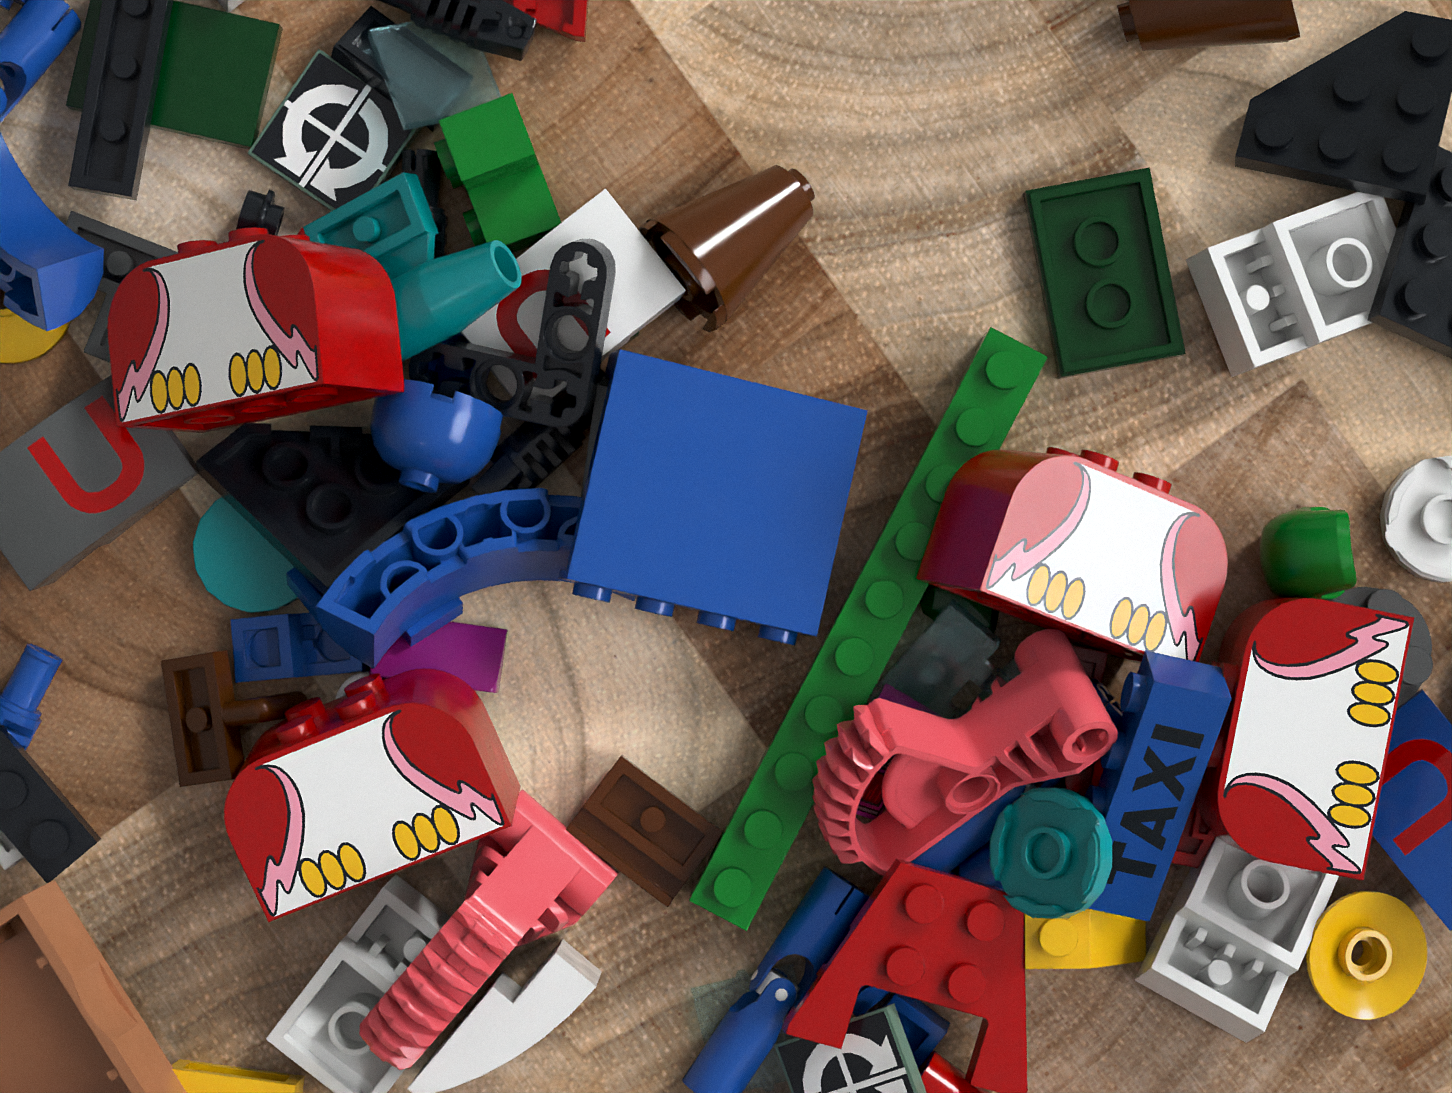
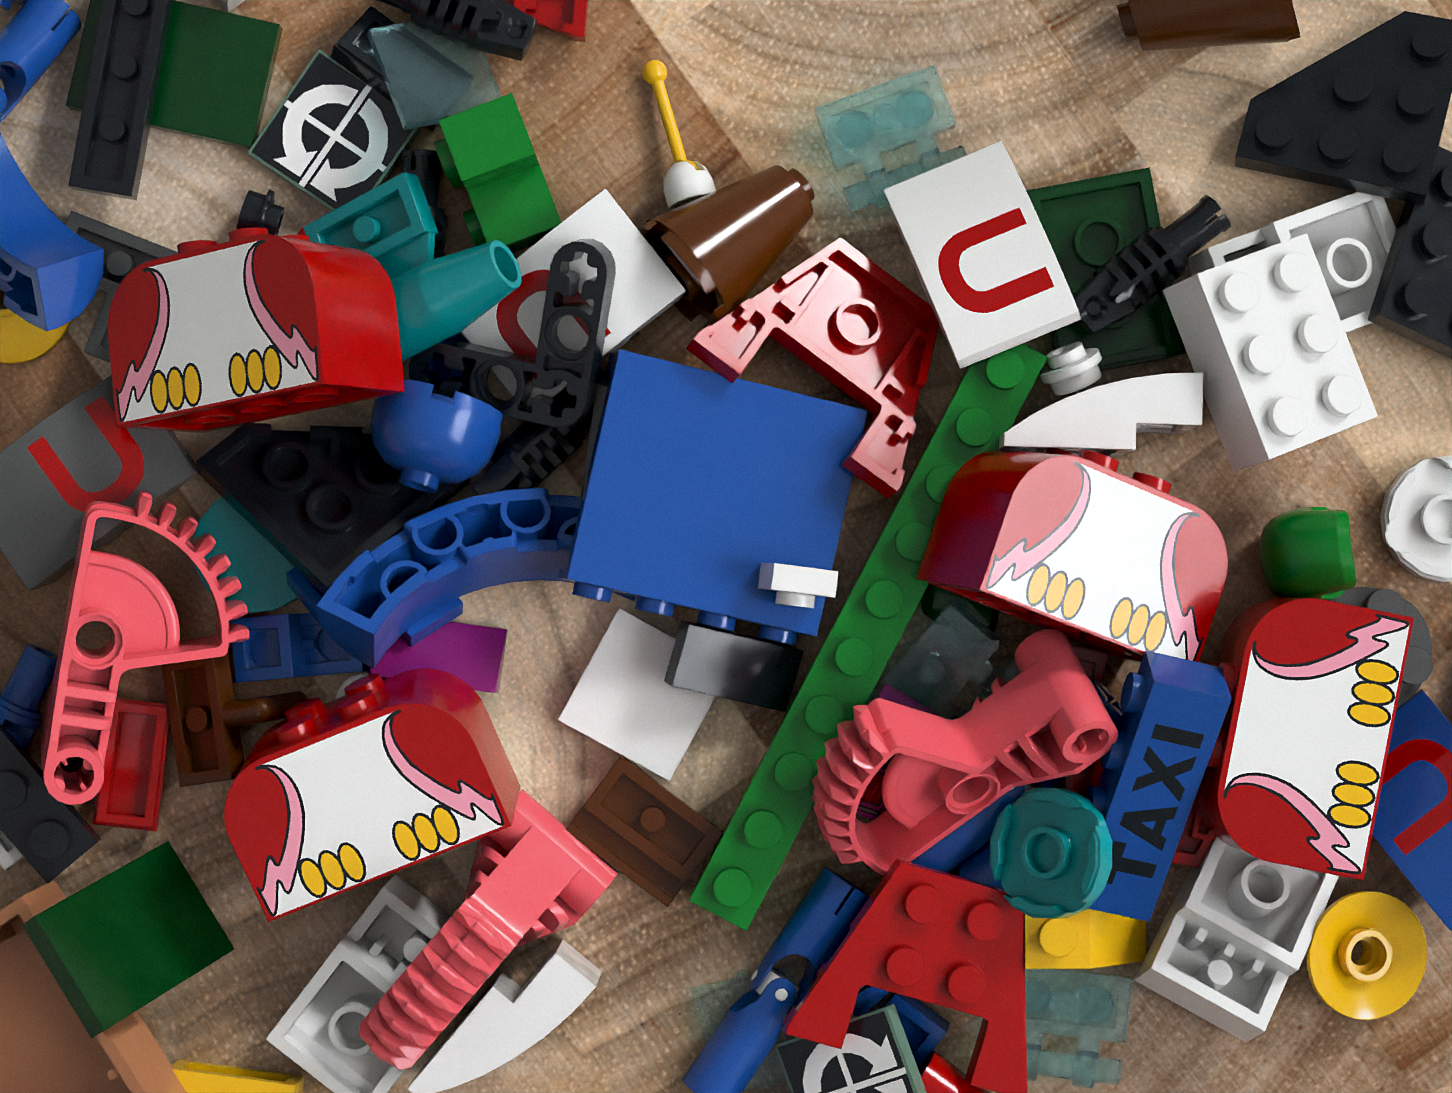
(128, 938): none -> dark green tile
(134, 766): none -> red tile
(143, 635): none -> coral arm
(629, 704): none -> white tile
(685, 178): none -> hinge
(733, 666): none -> black tile
(797, 584): none -> white plate
(854, 331): none -> wing
(884, 120): none -> clear light blue plate
(981, 254): none -> white slope
(1071, 368): none -> white plate
(1080, 1006): none -> clear light blue plate
(1111, 415): none -> white slope
(1147, 265): none -> black hinge
(1270, 352): none -> white brick

